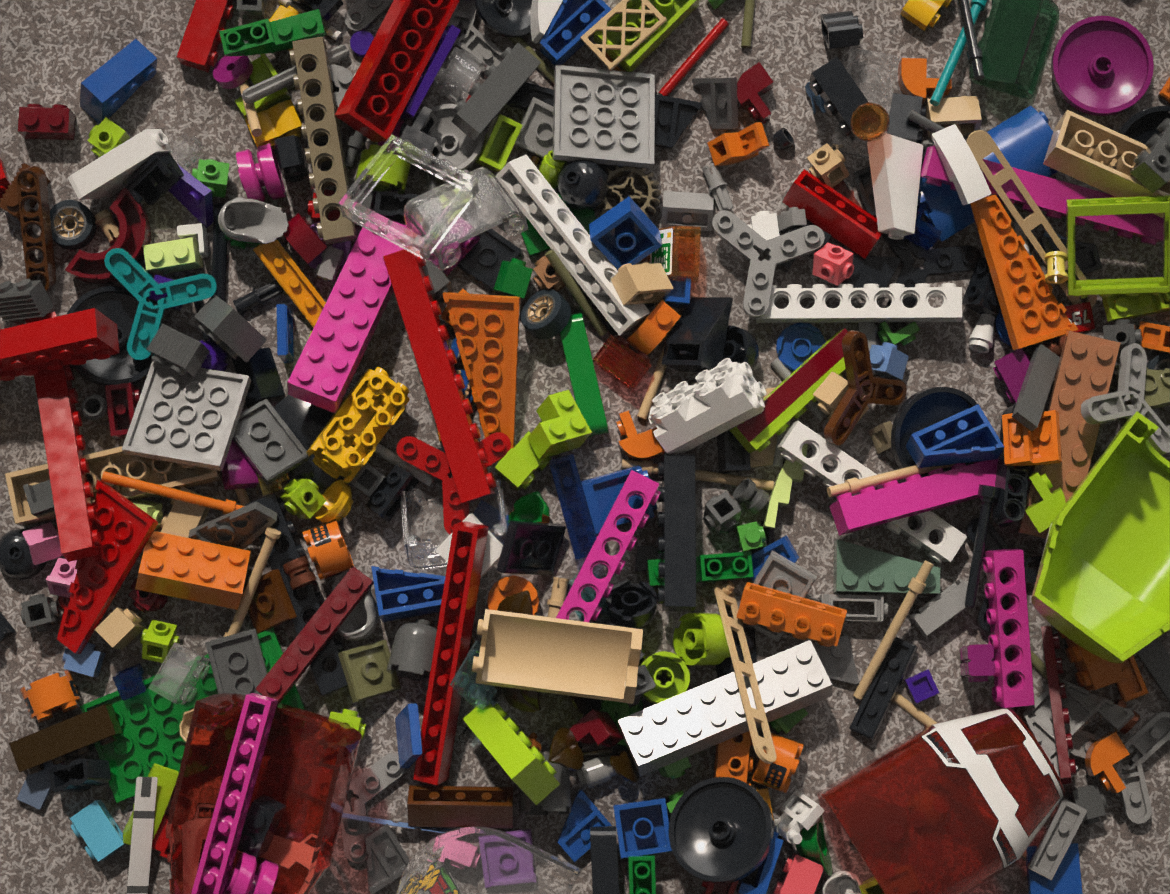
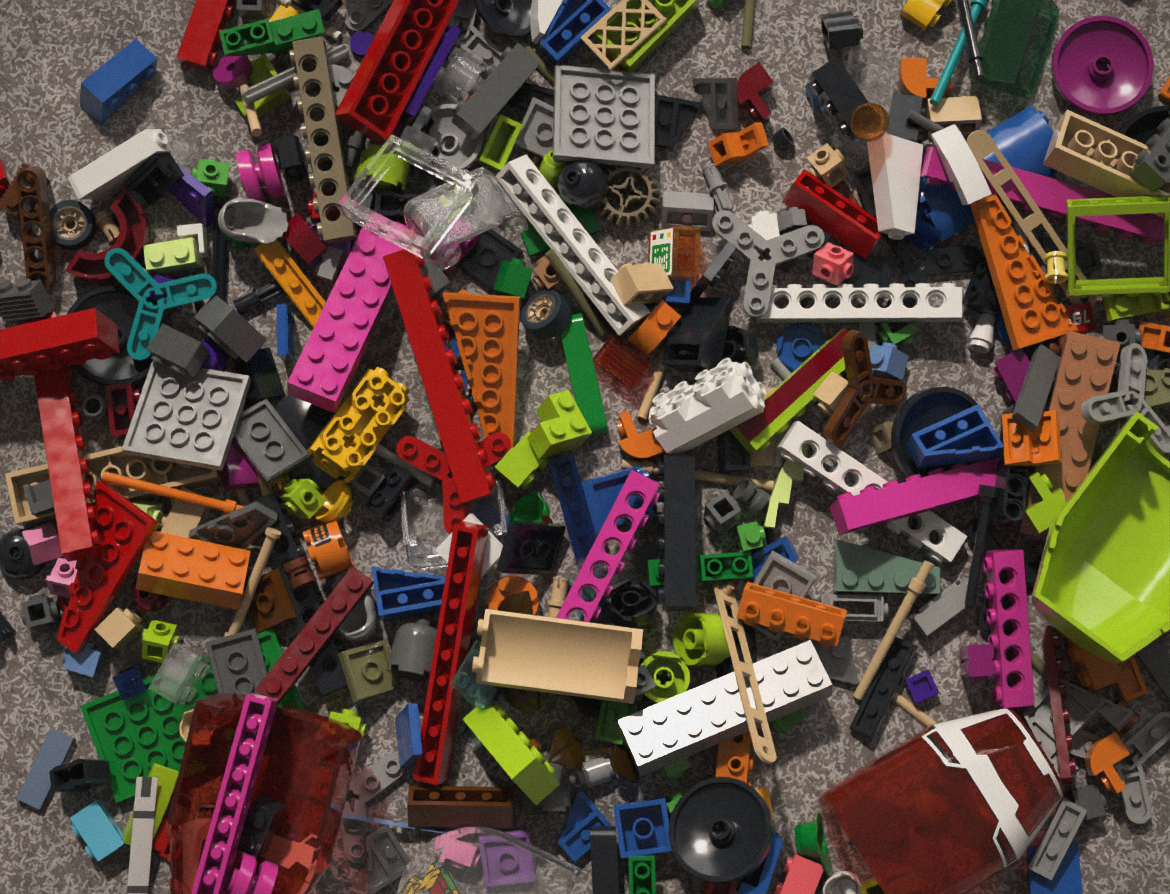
(46, 123): dark red brick -> none
(50, 696): orange brick -> none
(66, 738): dark brown brick -> none
(106, 137): lime brick -> none
(277, 122): yellow brick -> none
(598, 728): dark red piece -> none
(625, 234): blue brick -> none
(694, 58): red bar -> none
(711, 275): none -> black wing
(777, 773): orange brick -> none
(797, 813): white plate -> none
(855, 485): tan bar -> none

